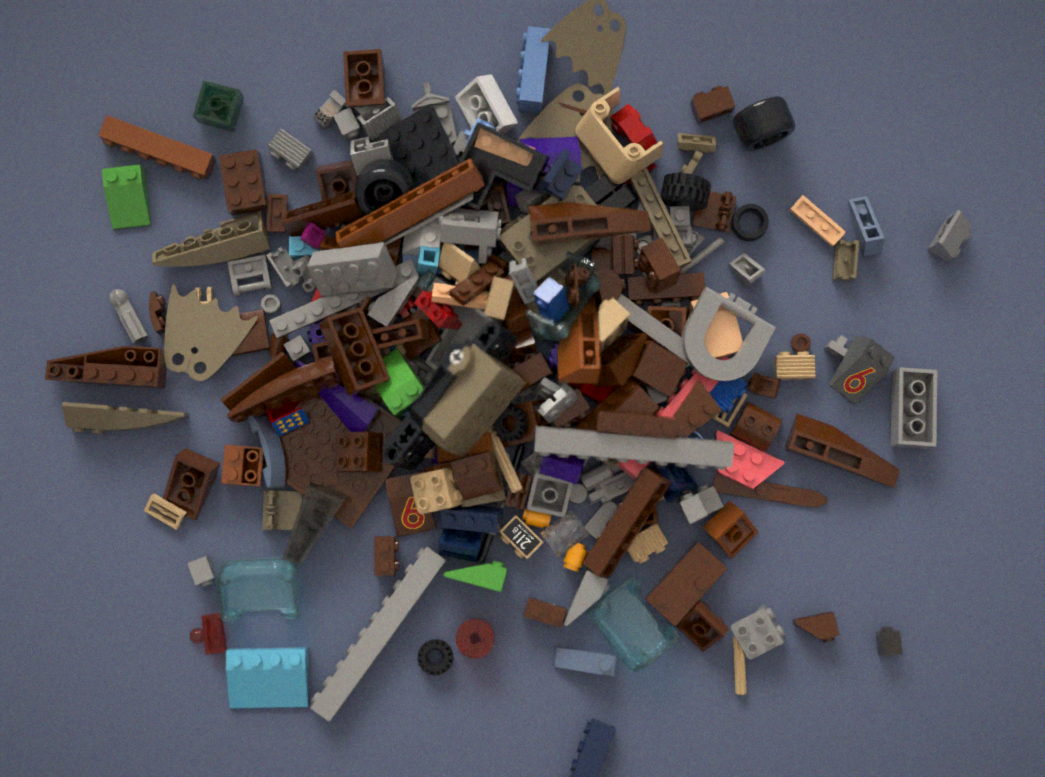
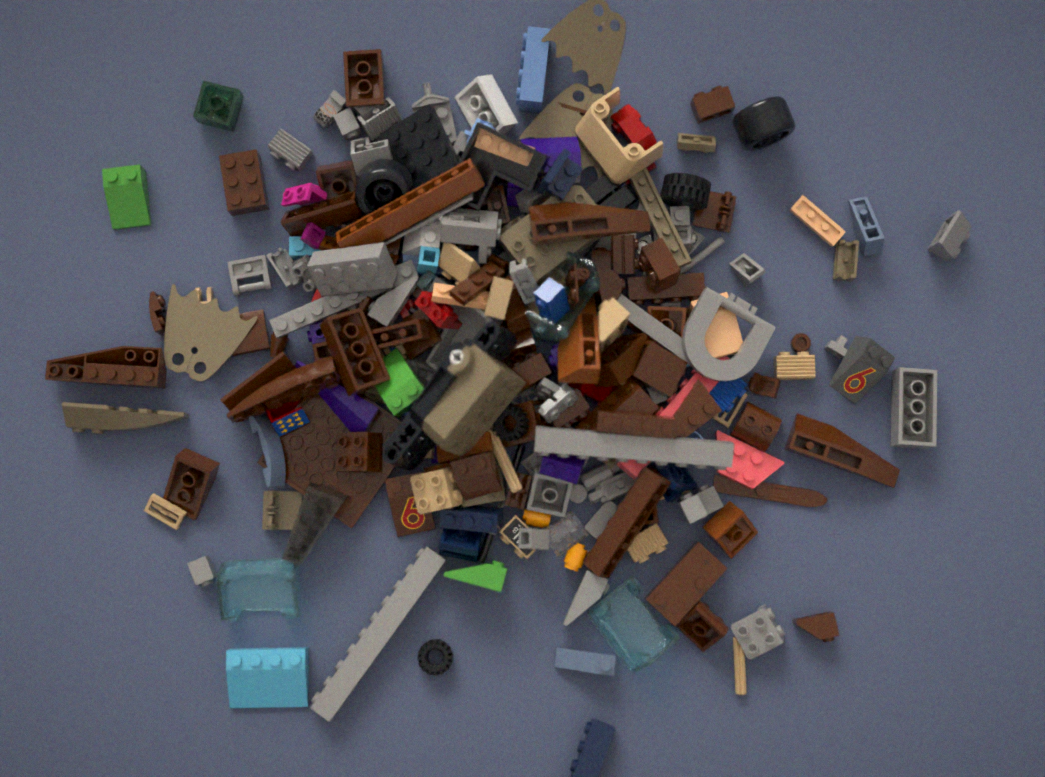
(128, 316): light grey piece -> none
(157, 147): dark orange brick -> none
(212, 634): clear red plate -> none
(231, 241): dark tan wedge -> none
(242, 465): dark orange slope -> none
(271, 304): light grey tile -> none
(276, 209): reddish brown plate -> none
(298, 349): light grey brick -> none
(303, 195): none -> dark pink bracket
(385, 555): reddish brown brick -> none
(466, 644): clear red brick -> none
(537, 539): none -> light grey brick
(544, 612): reddish brown brick -> none
(692, 164): dark tan plate -> none
(763, 218): black tyre -> none
(888, 641): clear smoke brick -> none

